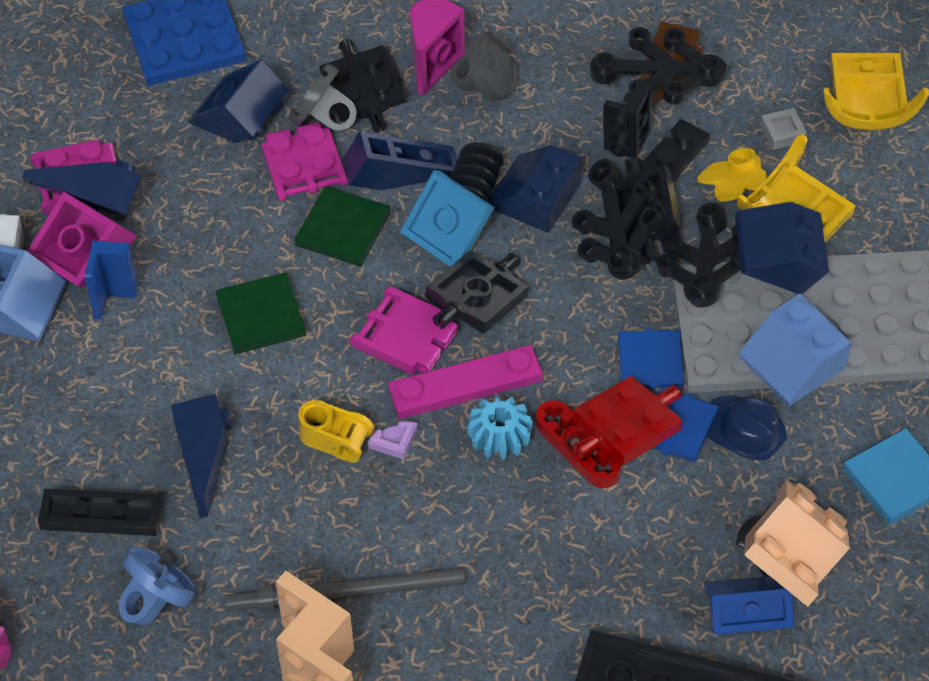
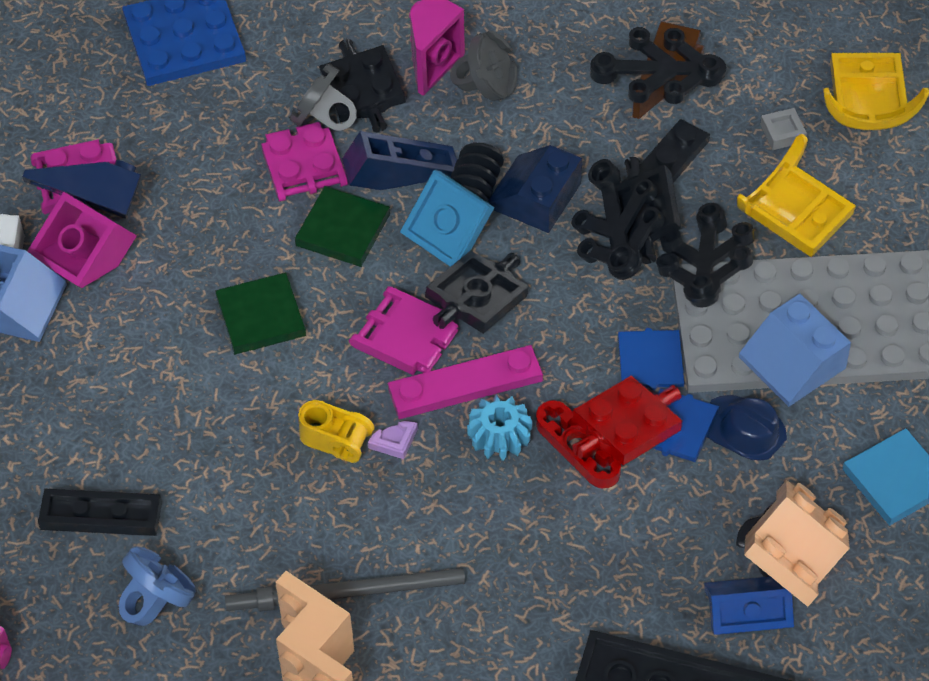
(109, 273): blue panel -> none
(203, 444): dark blue slope -> none
(241, 103): dark blue slope -> none
(629, 123): black bracket -> none
(735, 175): yellow plate -> none
(782, 245): dark blue slope -> none

